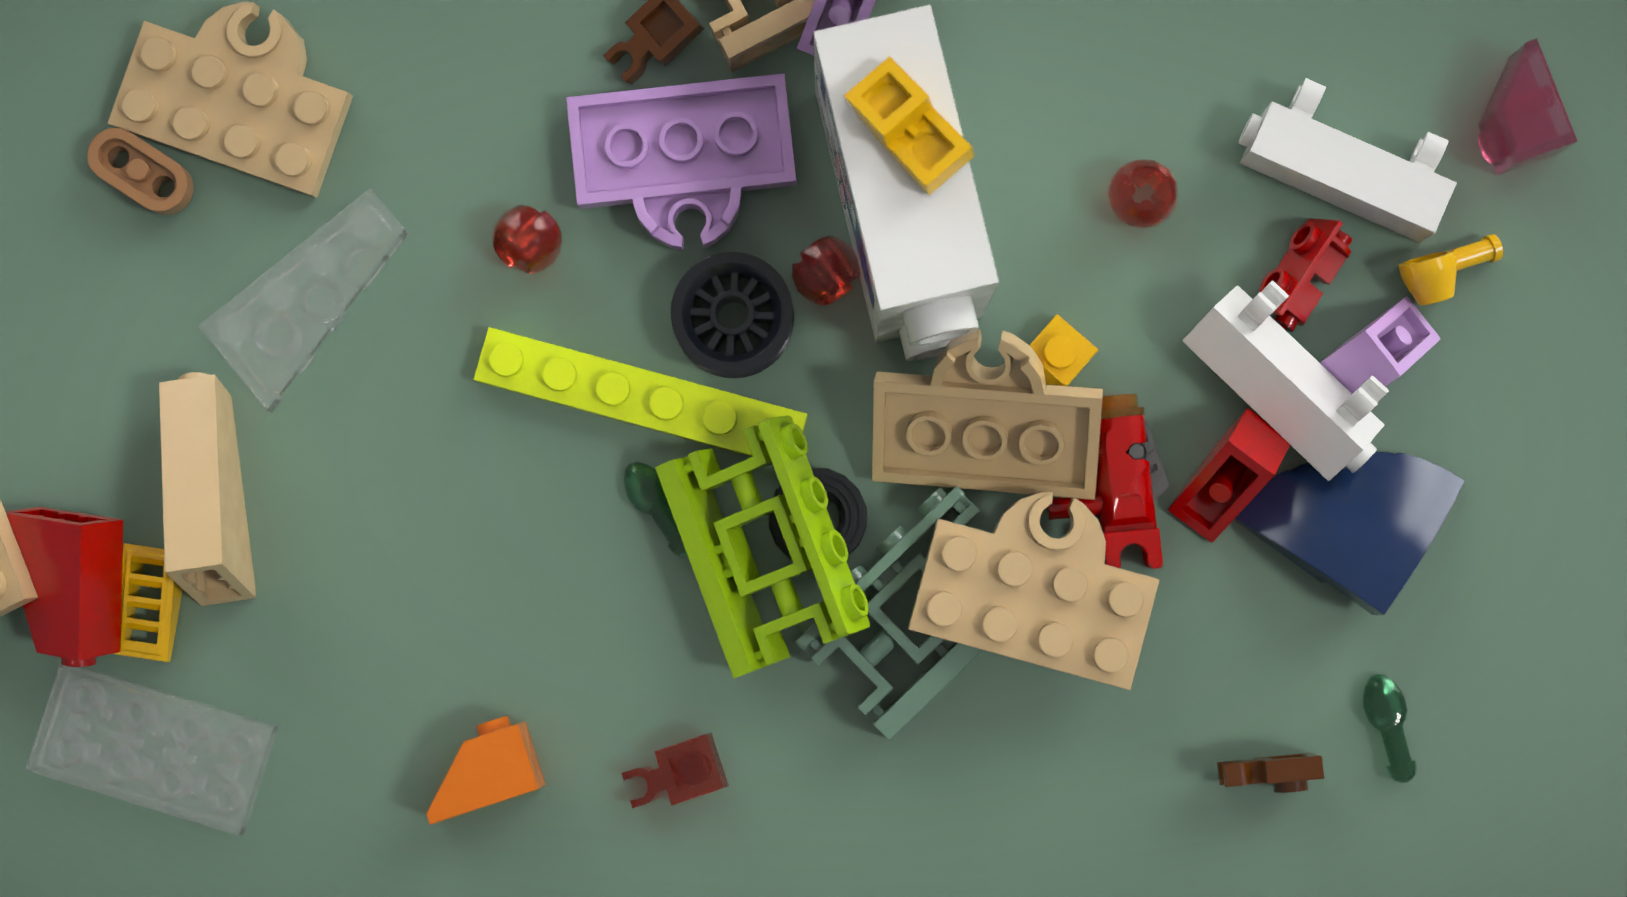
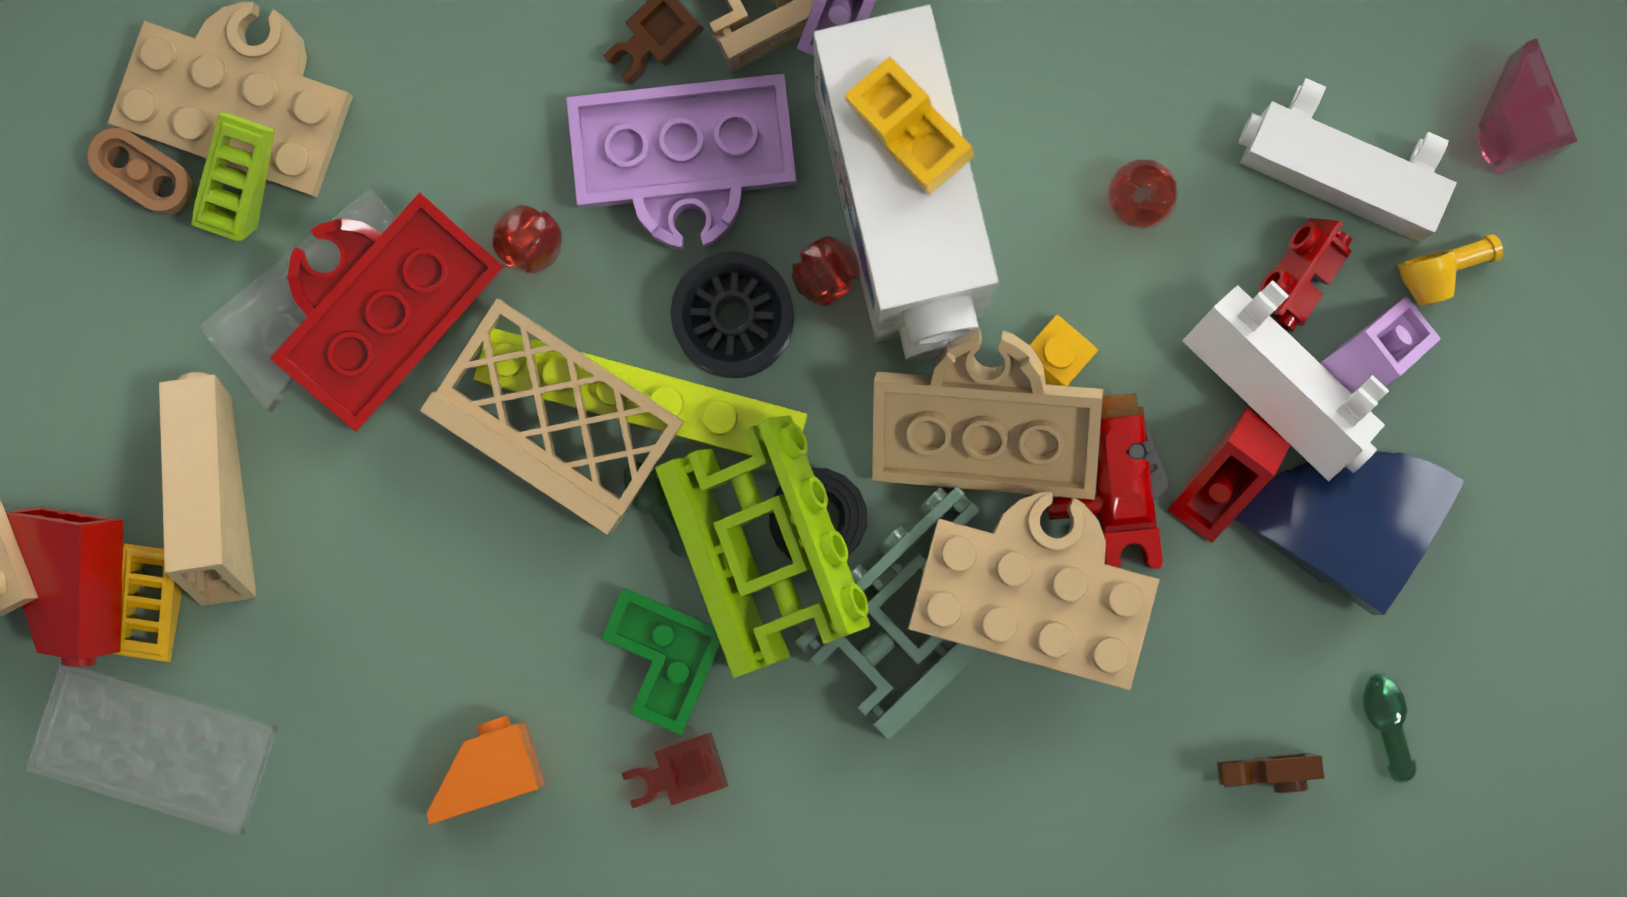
(222, 210): none -> lime slope
(379, 305): none -> red plate
(526, 457): none -> tan fence
(680, 655): none -> green plate

